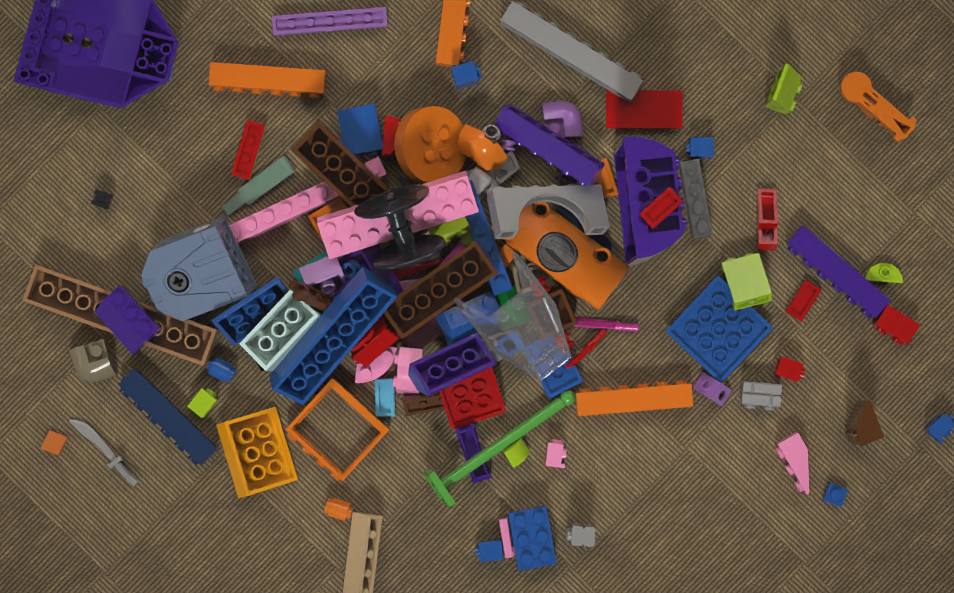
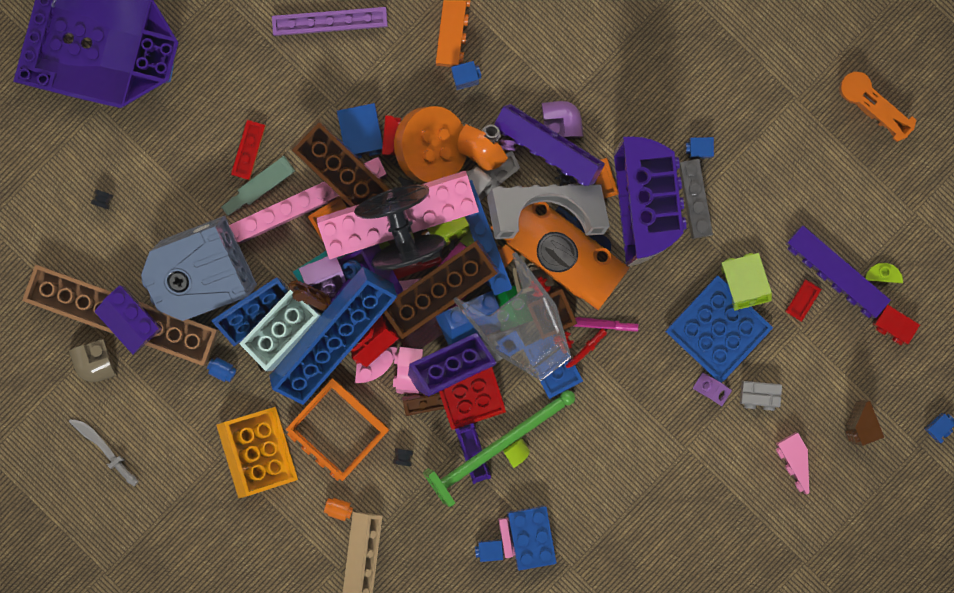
(54, 443): orange slope -> none
(168, 416): dark blue brick -> none
(203, 402): lime brick -> none
(267, 78): orange brick -> none
(384, 397): medium azure tile -> none
(403, 457): none -> black wheel
(555, 454): bright pink brick -> none
(571, 52): light grey brick -> none
(581, 535): light grey brick -> none
(634, 399): orange brick -> none
(647, 110): red tile -> none
(661, 207): red tile -> none
(767, 219): red slope -> none
(784, 88): lime slope -> none
(789, 369): red brick -> none
(835, 494): blue plate -> none

